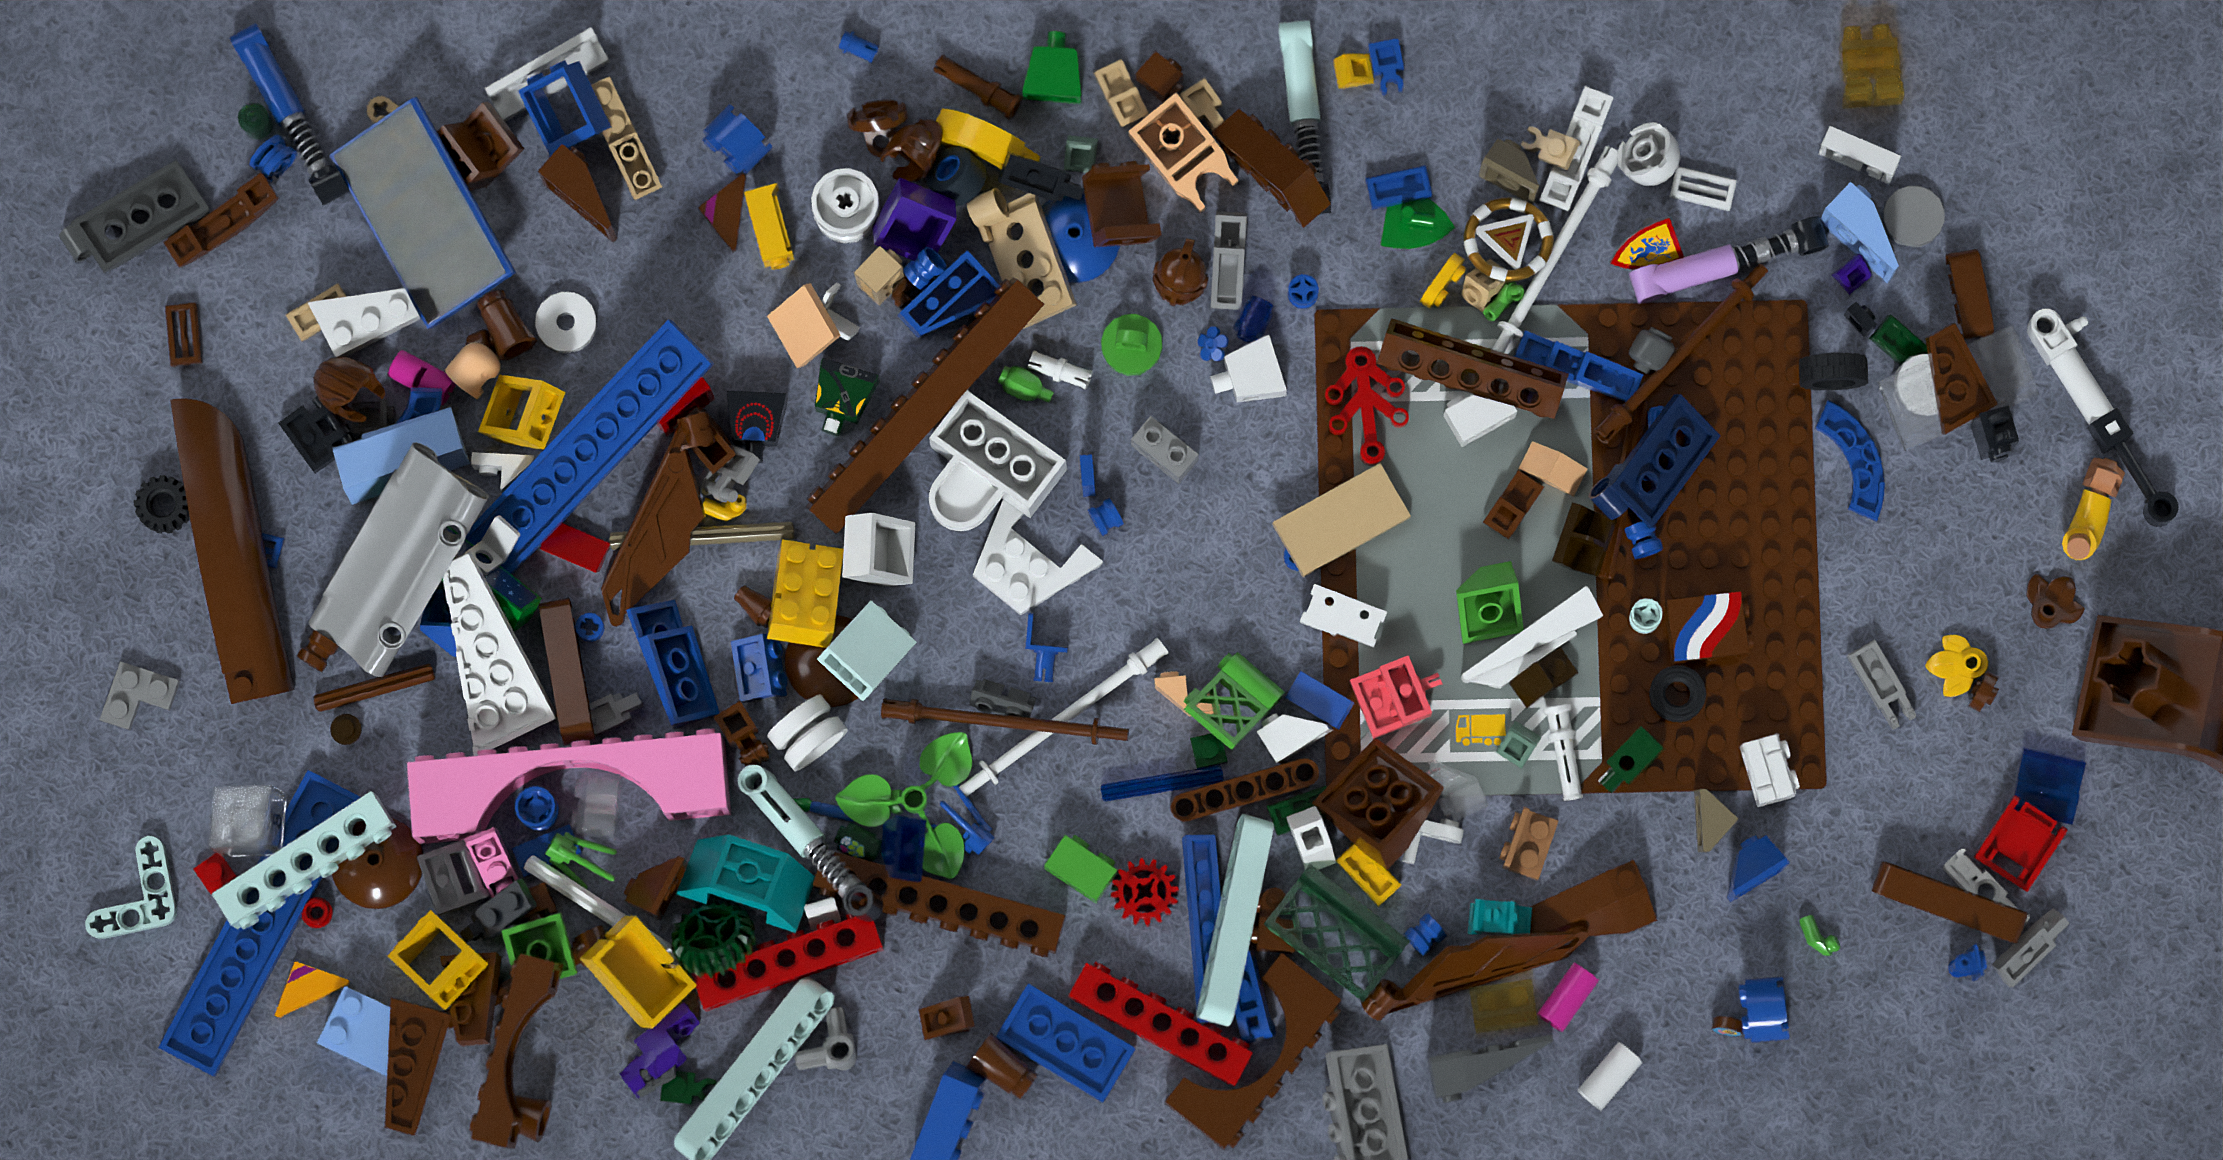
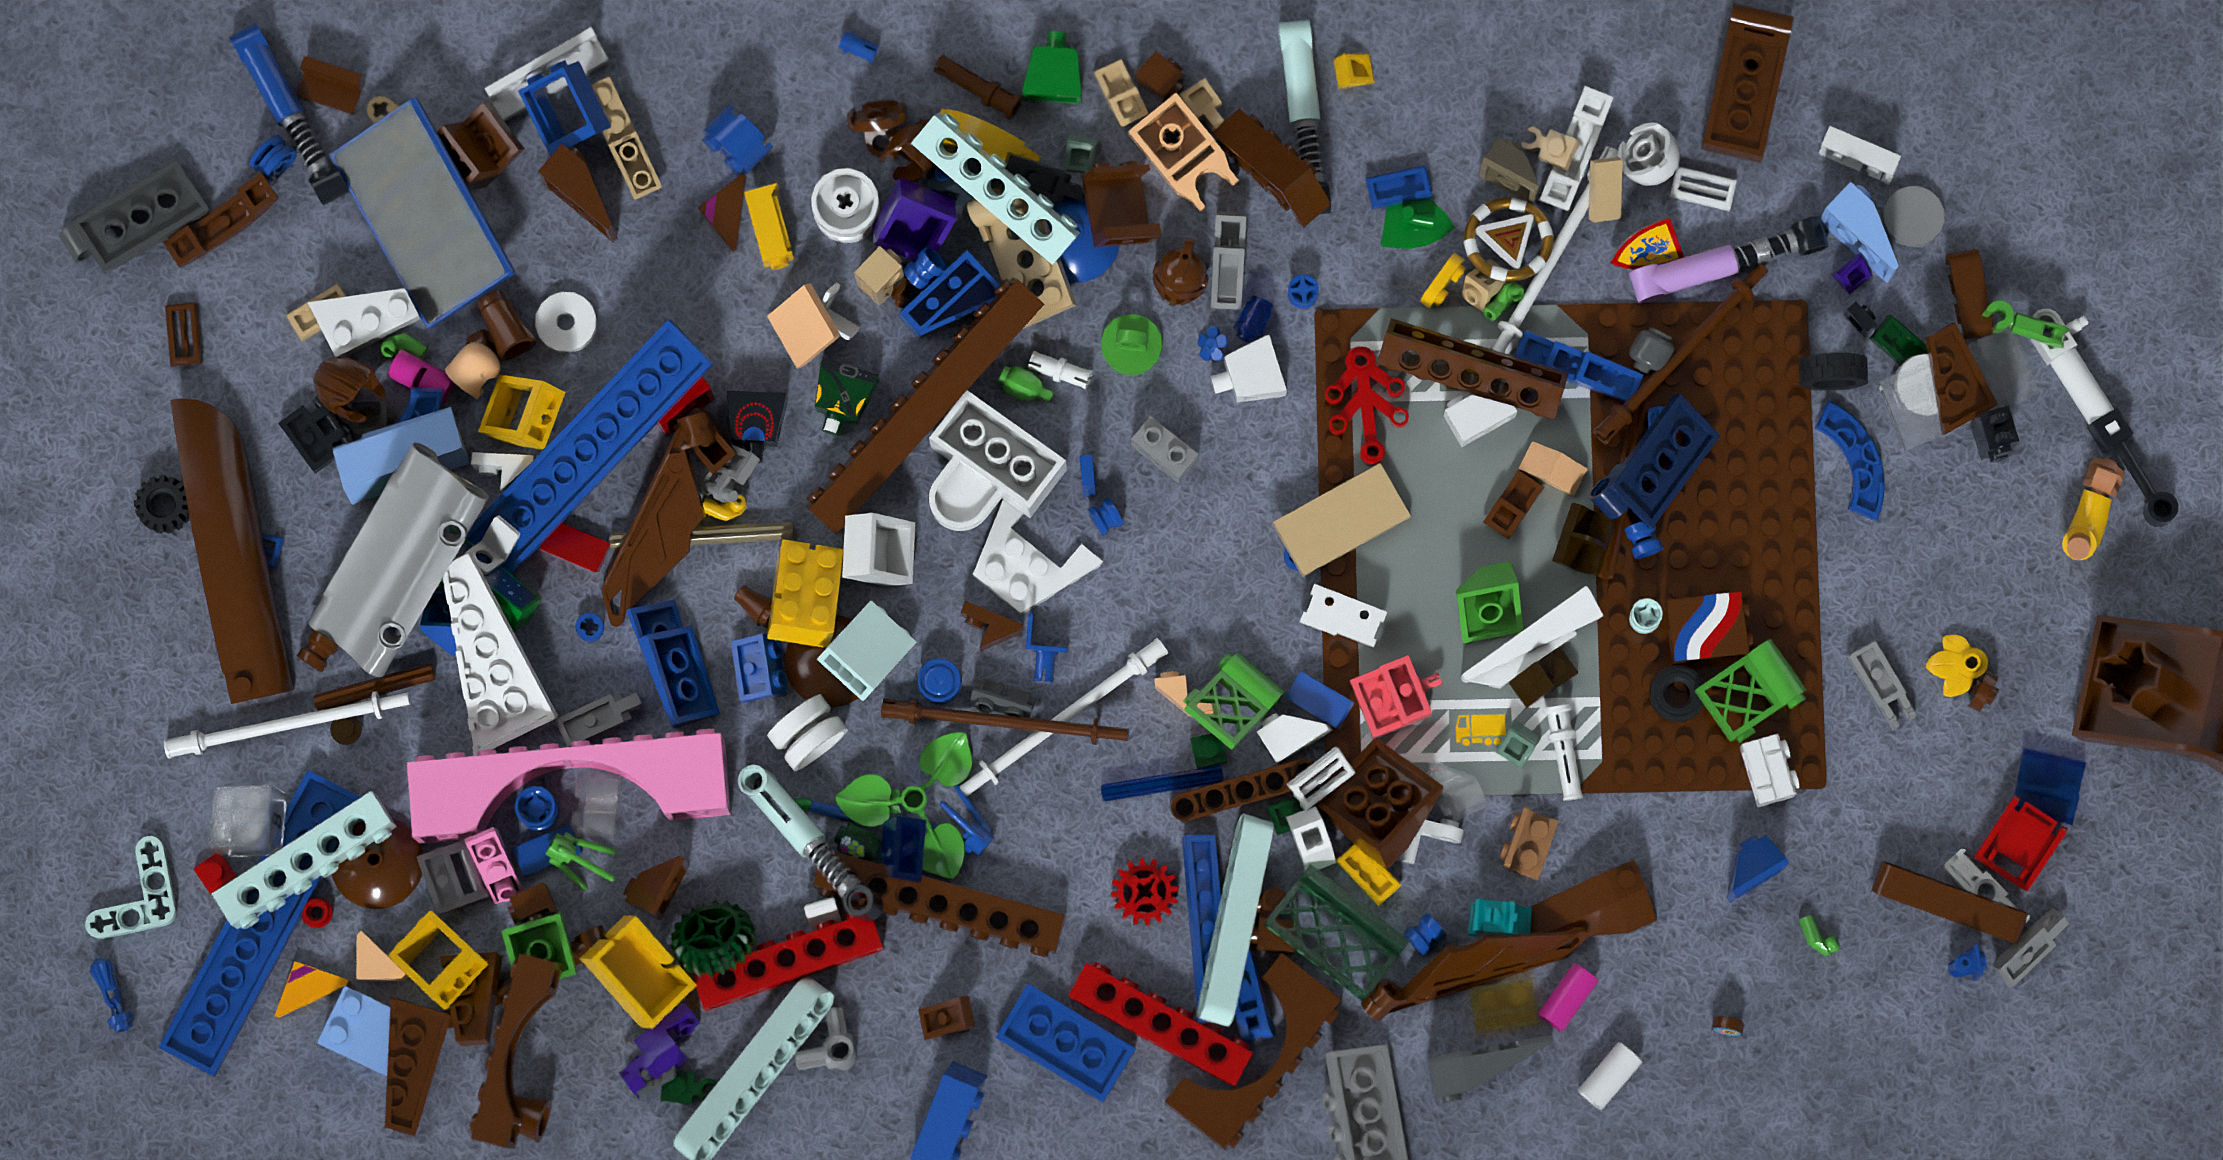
(105, 975): none -> blue piece
(134, 686): light grey plate -> none
(198, 742): none -> white bar
(259, 128): clear green brick -> none
(330, 85): none -> reddish brown panel
(374, 964): none -> light nougat slope
(403, 341): none -> bright green arm
(500, 912): black hinge -> none
(566, 671): reddish brown beam -> none
(581, 896): white axle -> none
(741, 732): reddish brown brick -> none
(749, 876): teal slope -> none
(931, 144): none -> light aqua brick
(939, 681): none -> blue wheel
(999, 627): none -> reddish brown slope
(1002, 1067): reddish brown plant -> none
(1081, 868): bright green brick -> none
(1312, 770): none -> white tile
(1386, 61): blue plate -> none
(1605, 189): none -> tan tile
(1642, 749): dark green torso -> none
(1711, 819): dark tan slope -> none
(1746, 97): none -> reddish brown hinge
(1765, 1009): blue brick -> none
(1772, 676): none -> bright green piece
(1868, 58): clear yellow hips -> none
(2025, 325): none -> bright green piece
(2057, 598): reddish brown plate -> none

